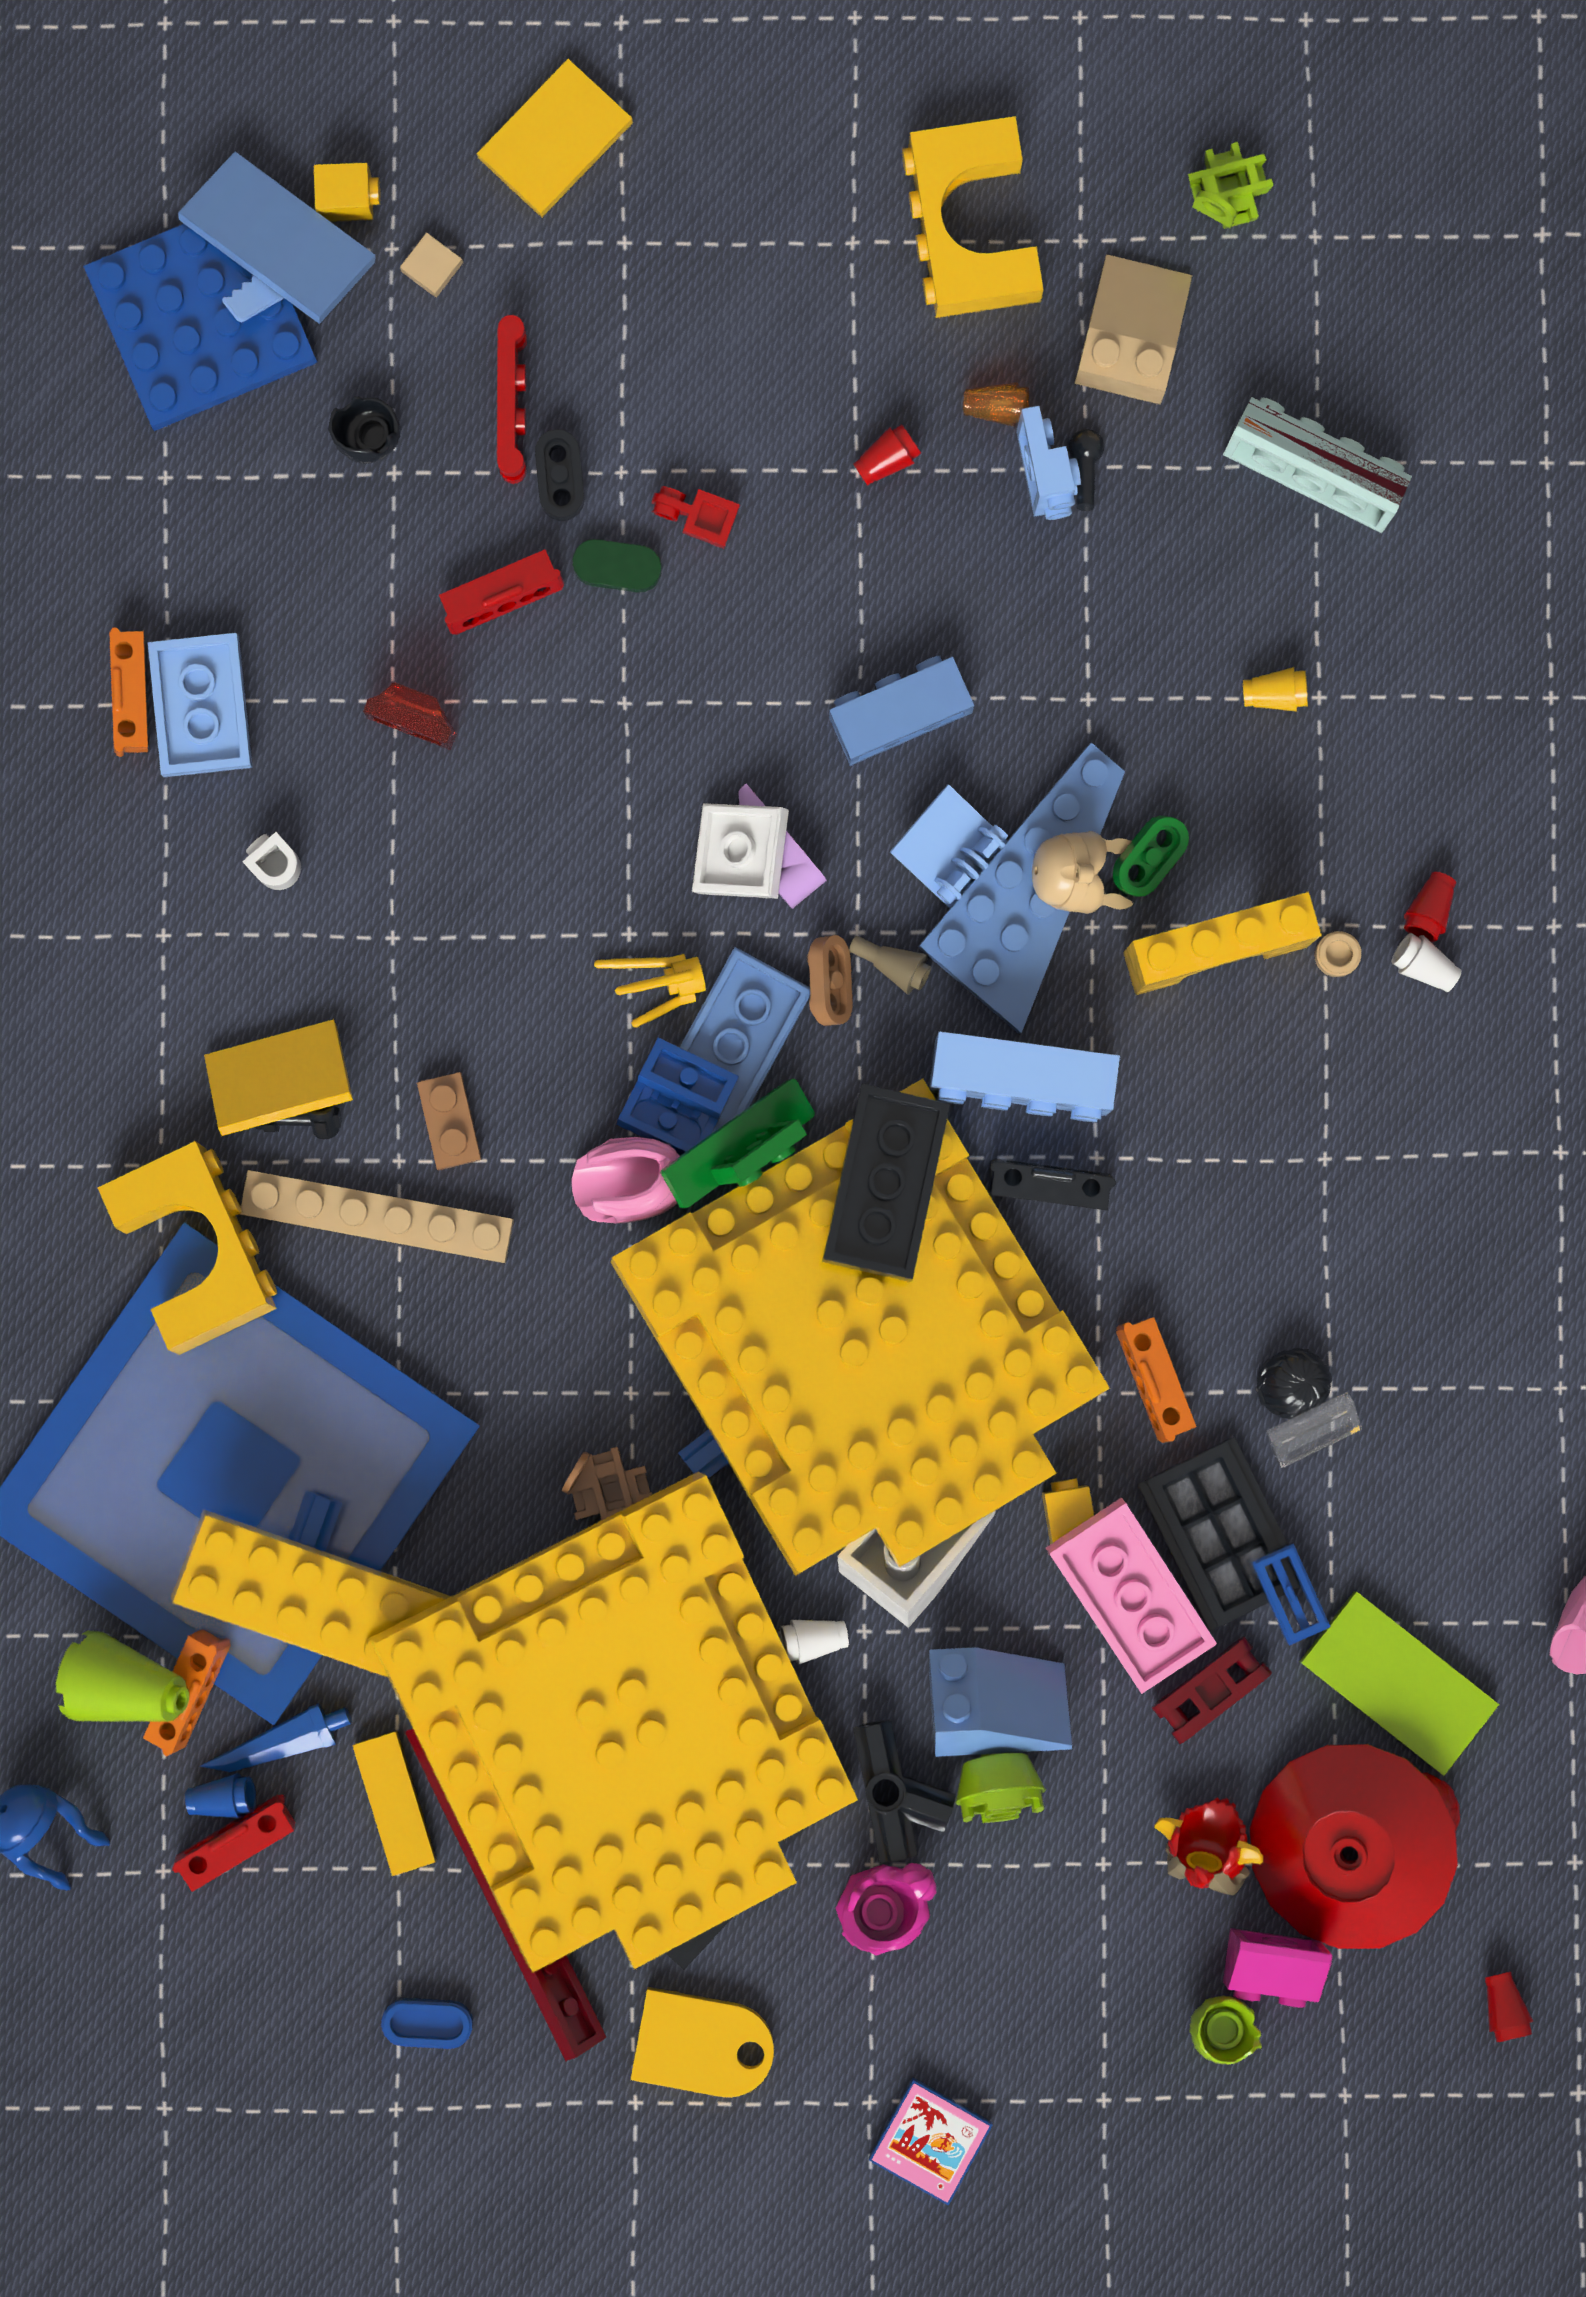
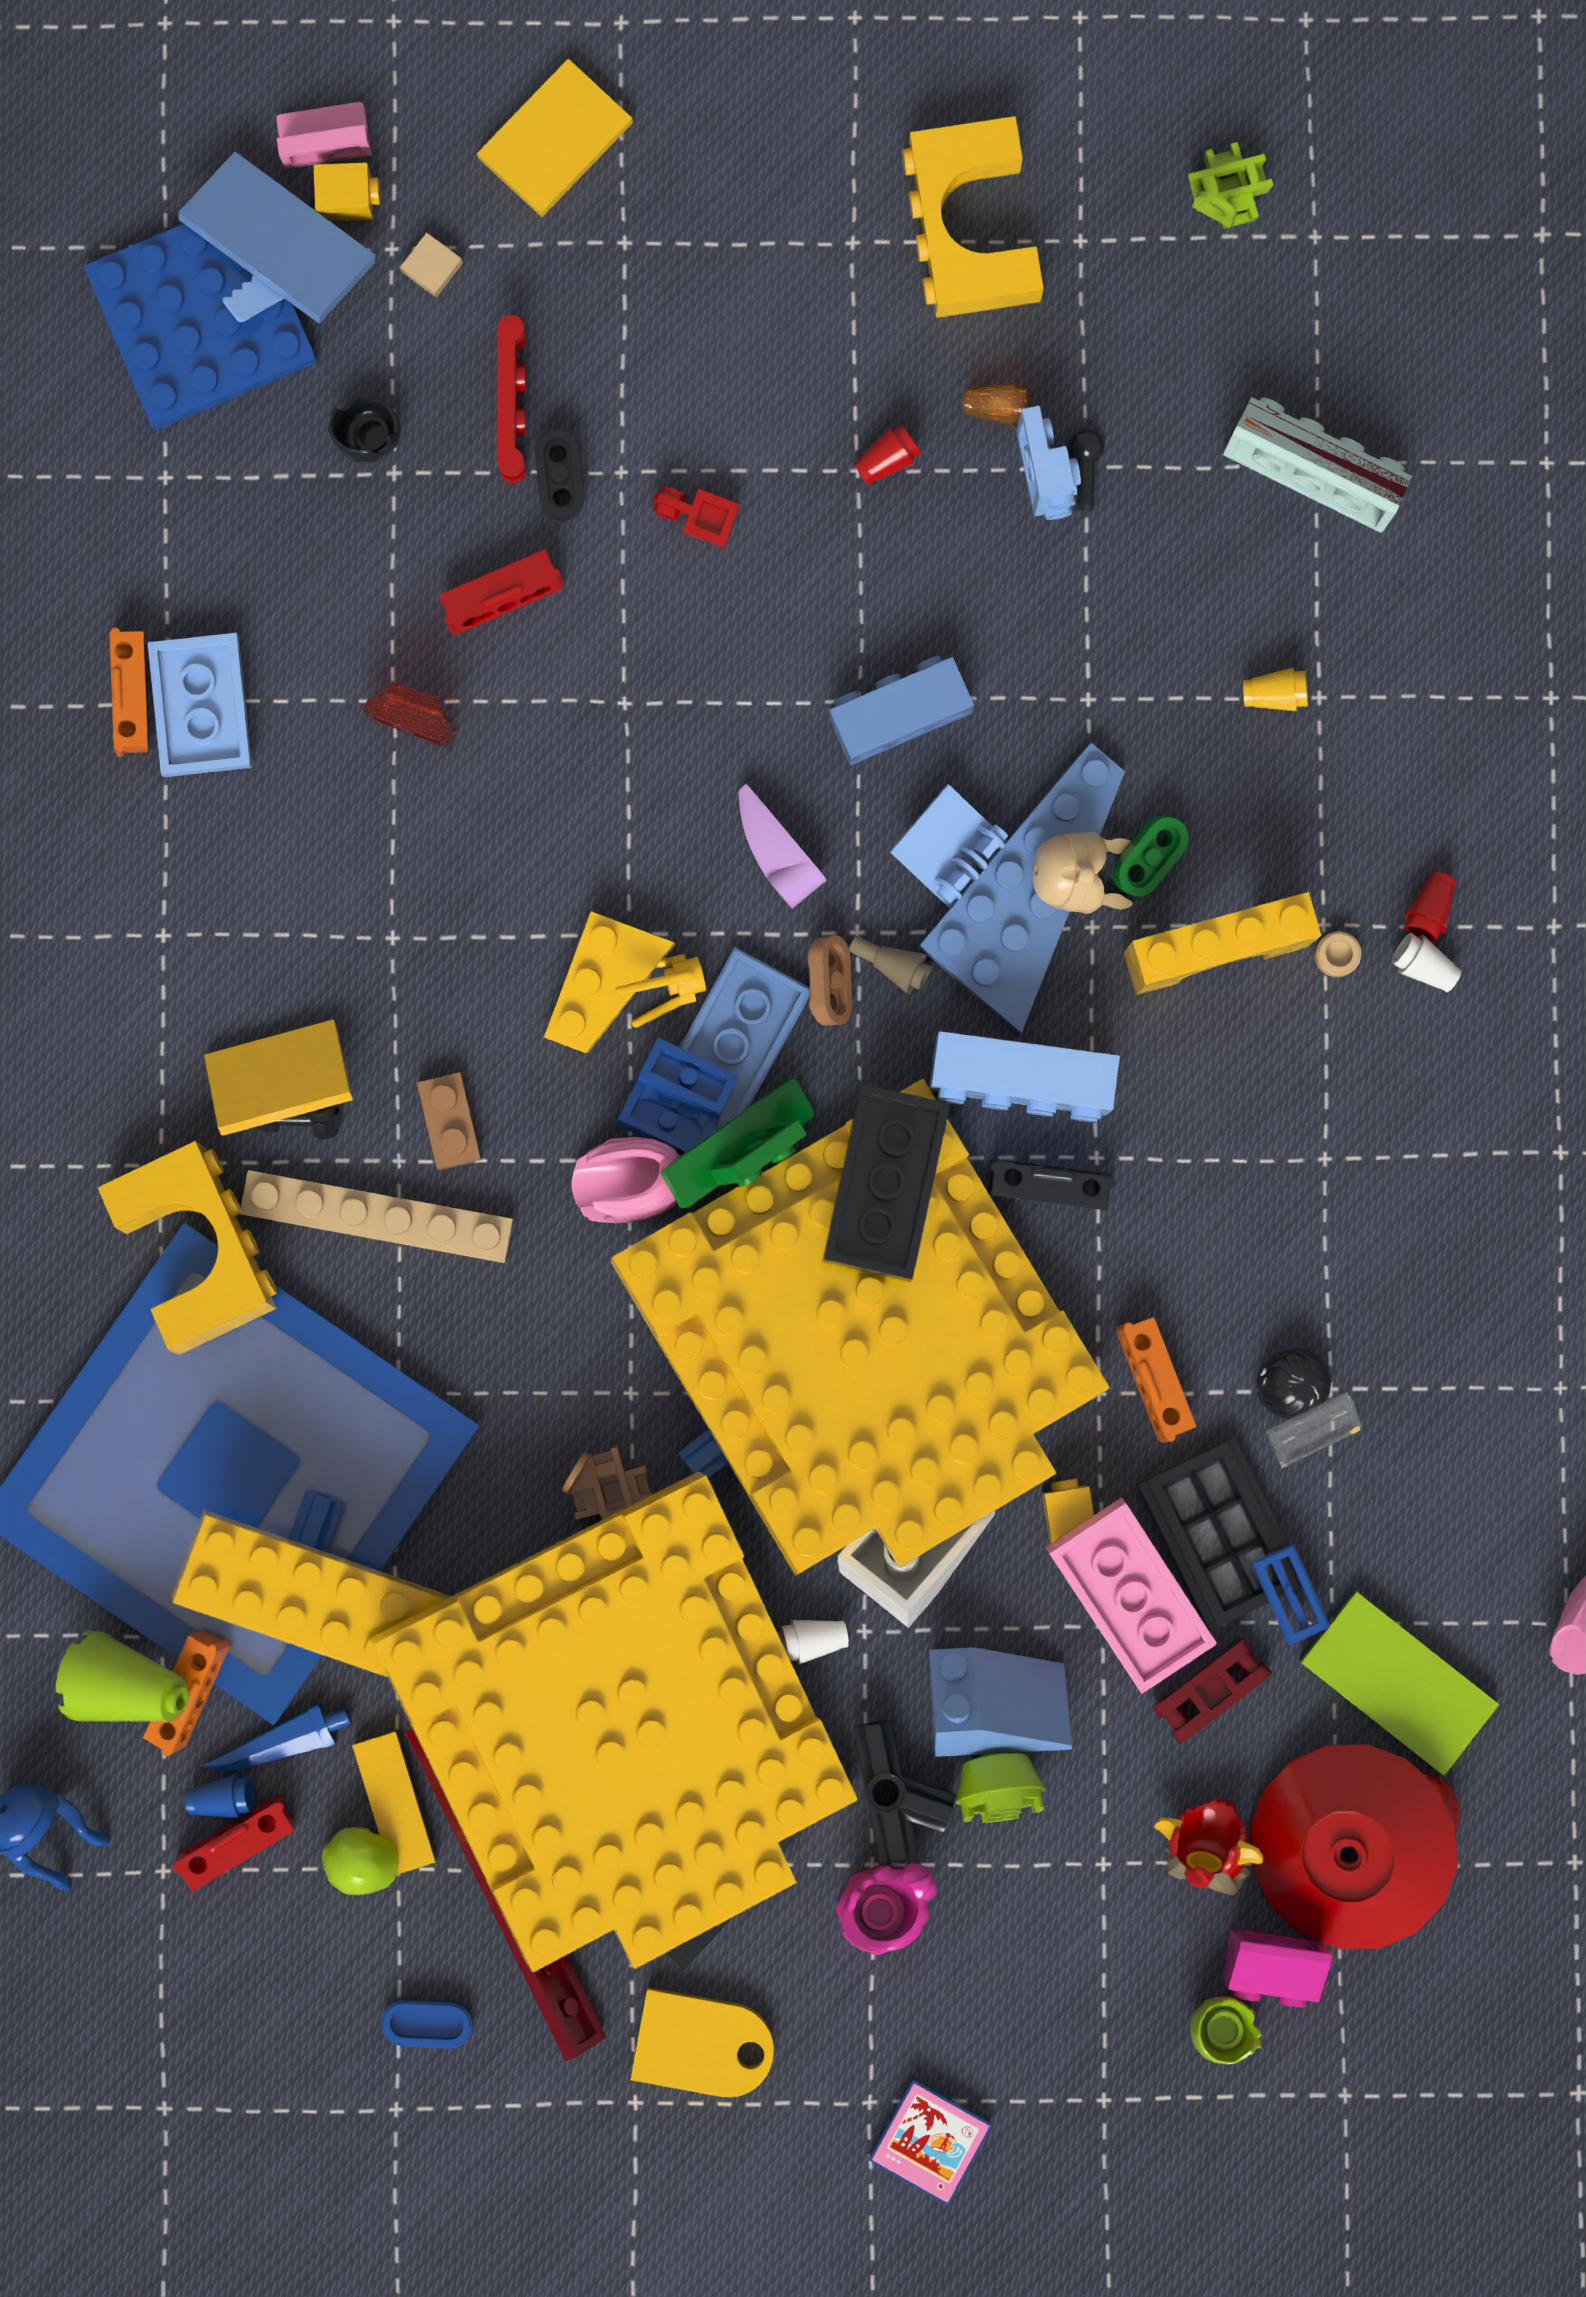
(273, 862): white plate -> none
(323, 135): none -> bright pink panel
(360, 1861): none -> lime hair
(605, 958): none -> yellow wing
(617, 565): dark green tile -> none
(740, 850): white tile -> none
(1133, 329): tan slope -> none
(1506, 2008): red cone -> none

